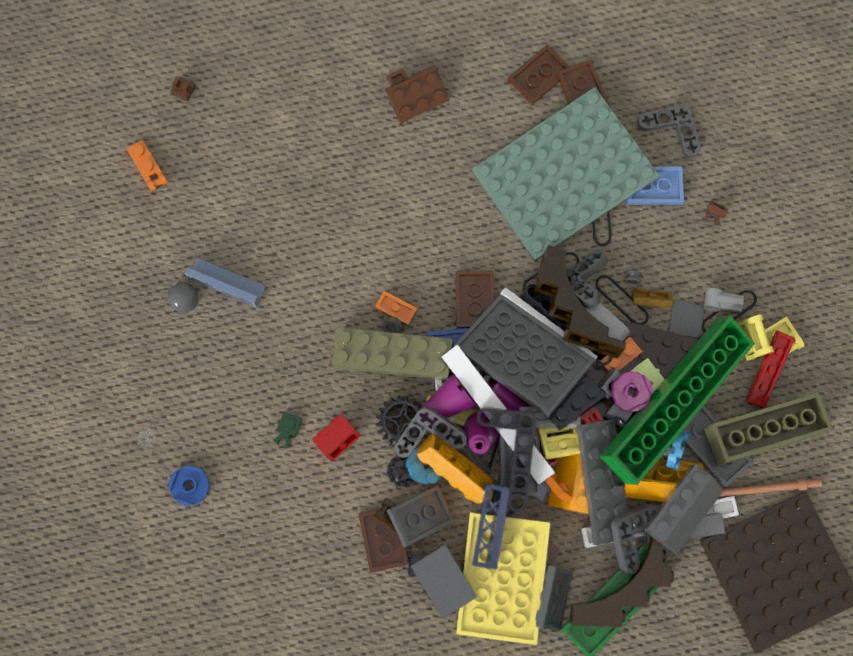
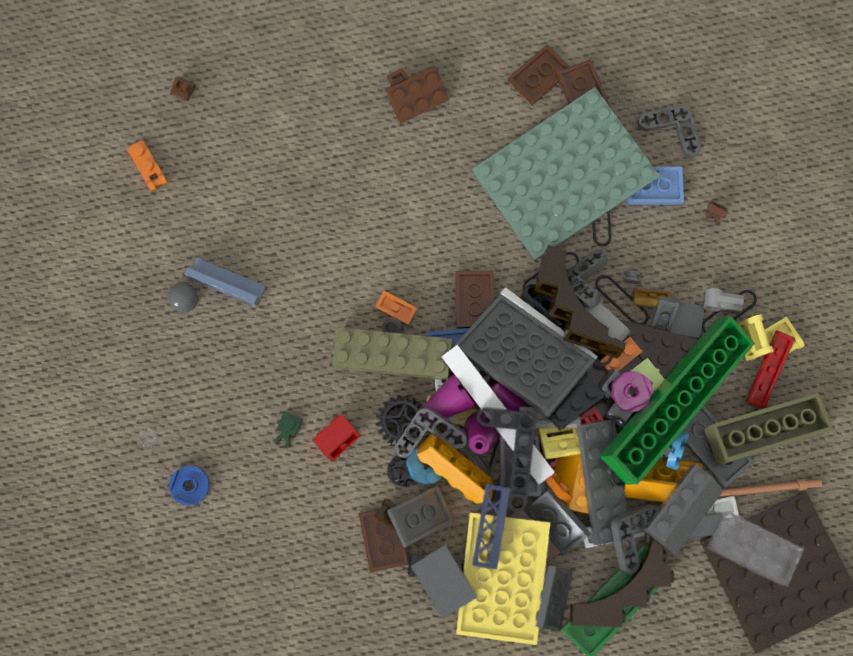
(565, 528): none -> dark grey plate
(665, 313): none -> dark grey plate
(755, 548): none -> clear brick

